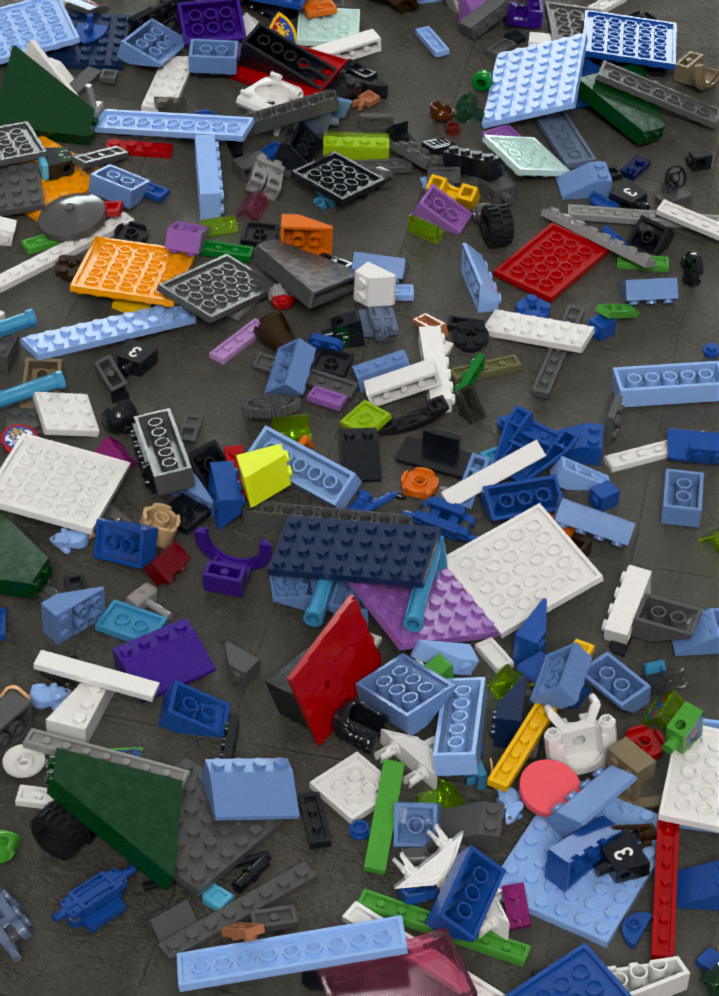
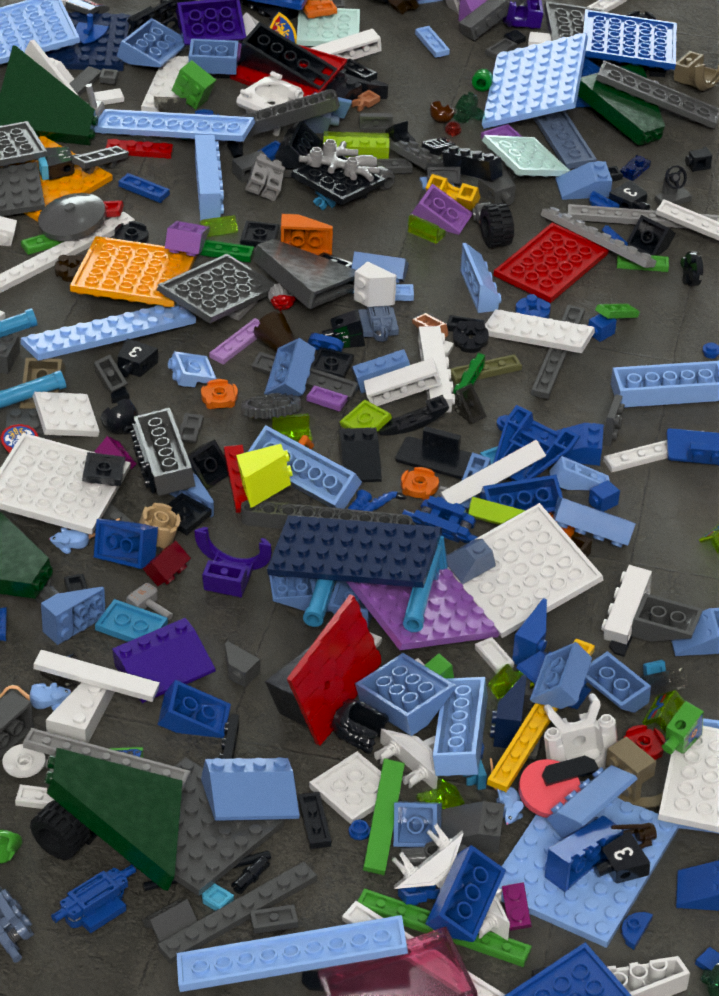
(103, 469): none -> black plate
(109, 96): none -> white tile
(117, 185): medium blue slope -> none
(126, 306): yellow tile -> none
(190, 369): none -> light blue plate
(193, 84): none -> bright green brick
(213, 400): none -> orange plate
(225, 492): blue slope -> none
(243, 930): nougat plate -> none
(253, 205): clear pink panel -> none
(362, 164): none -> light grey plant
(458, 654): light blue slope -> none
(471, 560): none -> sand blue slope
(492, 511): none -> lime tile
(569, 770): none -> black piece
(649, 291): medium blue slope -> none
(664, 890): red plate -> none
(682, 498): medium blue brick -> none

